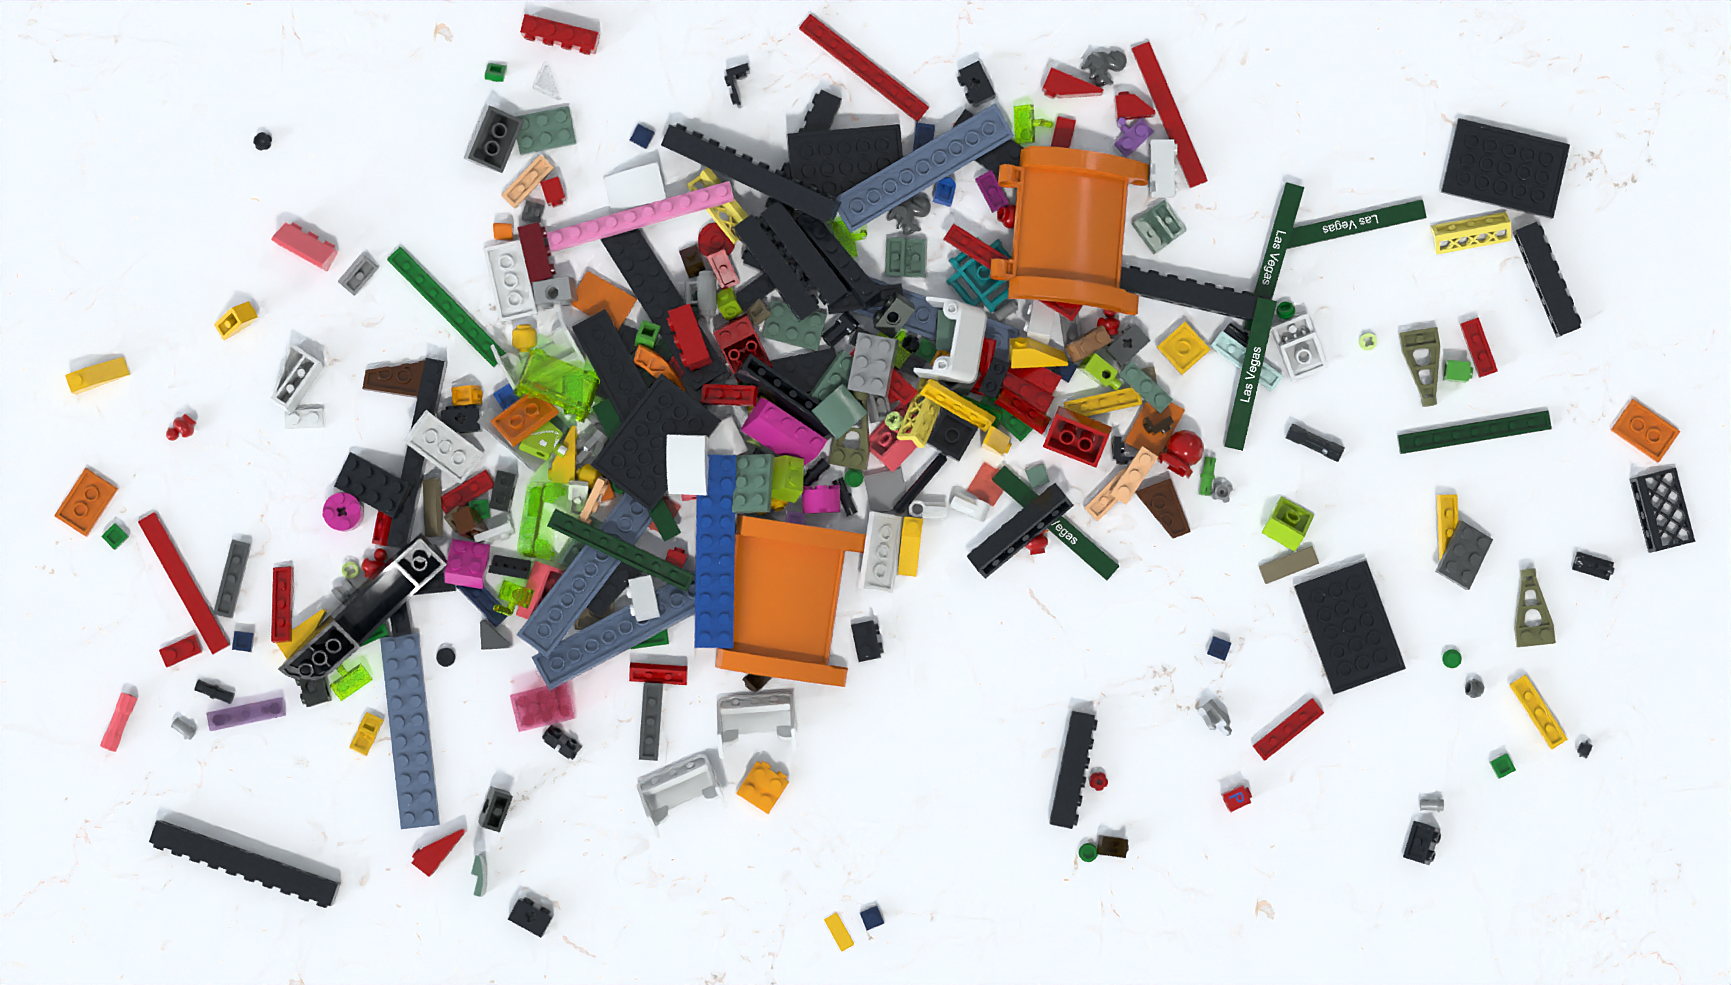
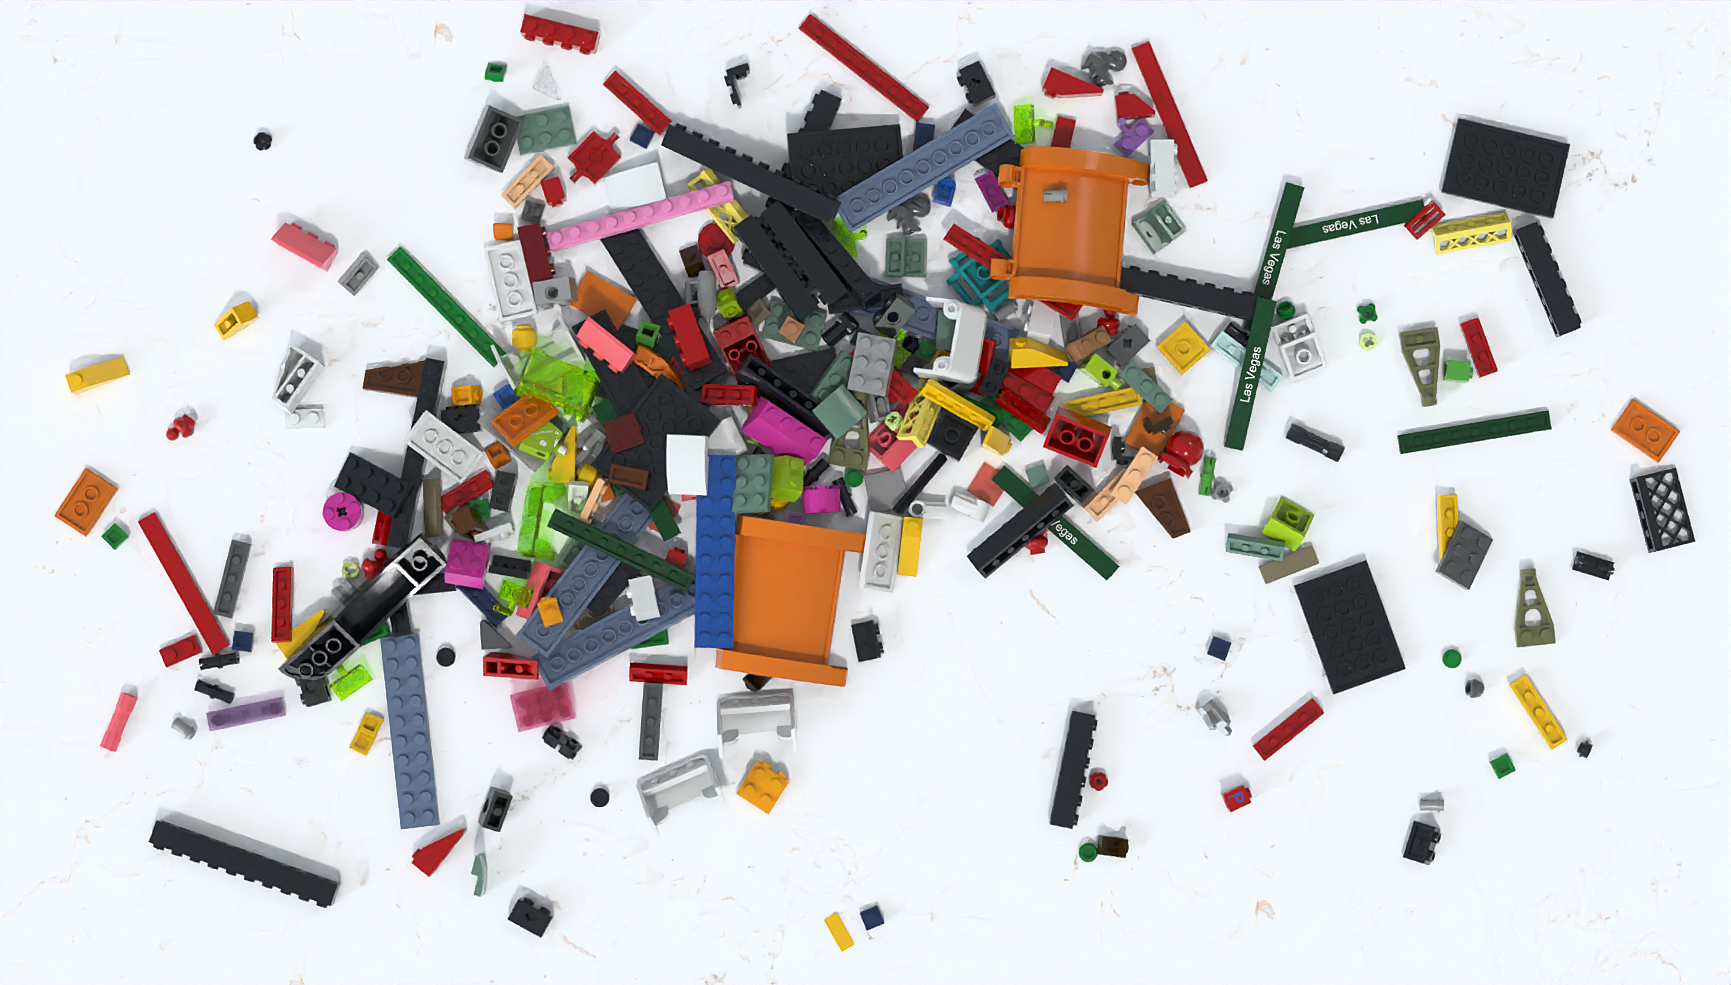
(219, 661): none -> black pin
(497, 455): none -> orange slope
(510, 666): none -> red slope
(549, 611): none -> light orange bracket
(594, 157): none -> red plate
(599, 797): none -> black plate
(605, 346): none -> coral slope
(623, 433): none -> clear red piece
(628, 476): none -> reddish brown tile
(637, 103): none -> red plate
(791, 330): none -> nougat brick
(1056, 195): none -> light grey pin
(1075, 486): none -> pearl dark grey brick
(1255, 547): none -> sand green plate
(1362, 312): none -> green plate
(1419, 215): none -> red tile

